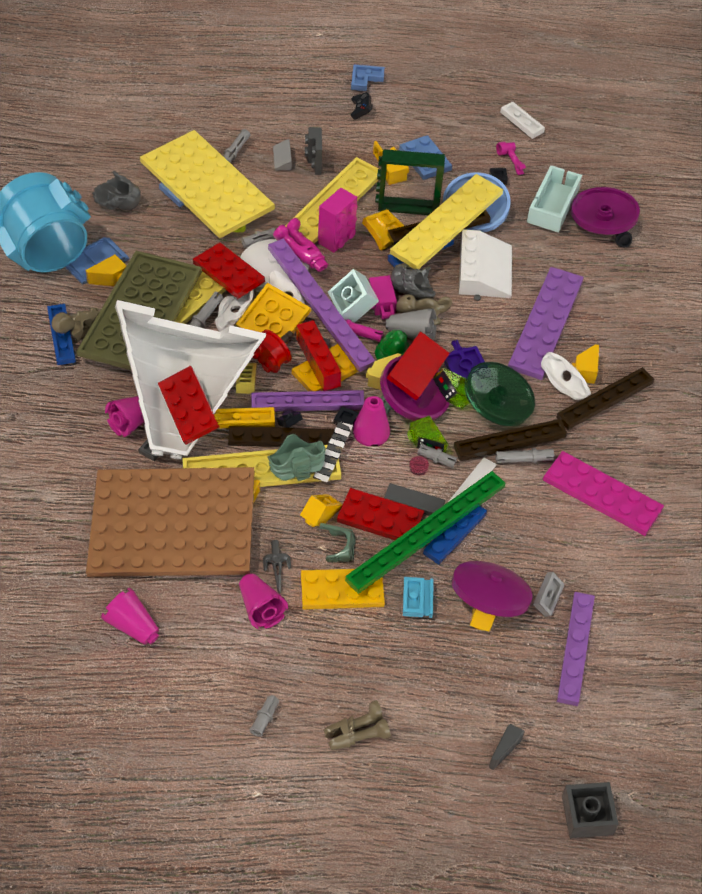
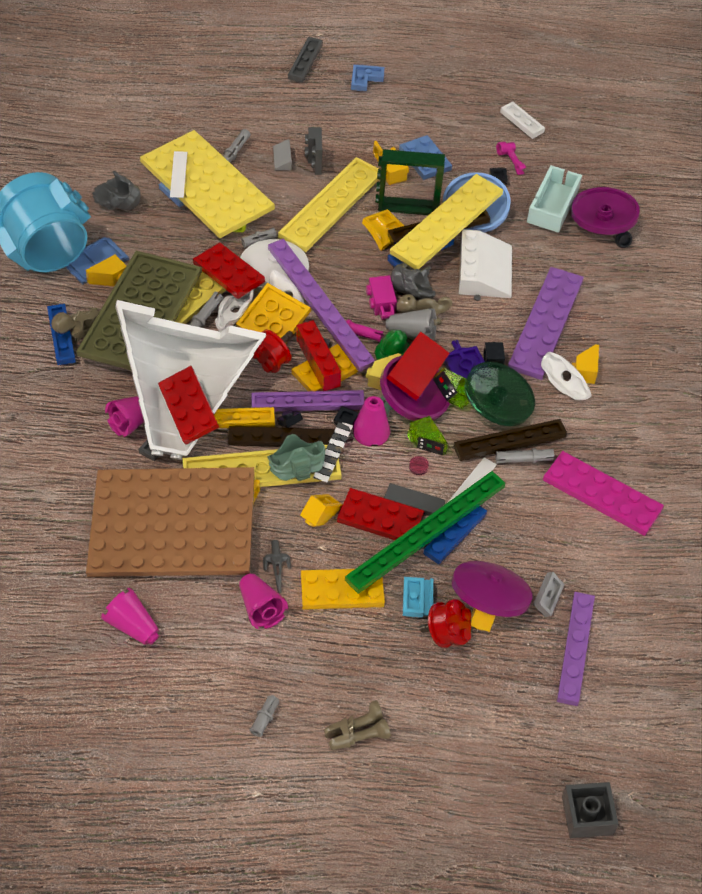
(178, 174): none -> white sticker
(249, 386): light yellow slope -> none
(301, 246): dark pink piece -> none
(305, 59): none -> dark grey plate
(337, 220): dark pink brick -> none
(347, 553): sand green helmet -> none
(353, 296): light aqua brick -> none
(363, 105): black piece -> none
(437, 456): light grey pin -> none
(448, 623): none -> red wheel
(494, 352): none -> black brick
(508, 742): dark grey slope -> none
(605, 398): dark brown plate -> none

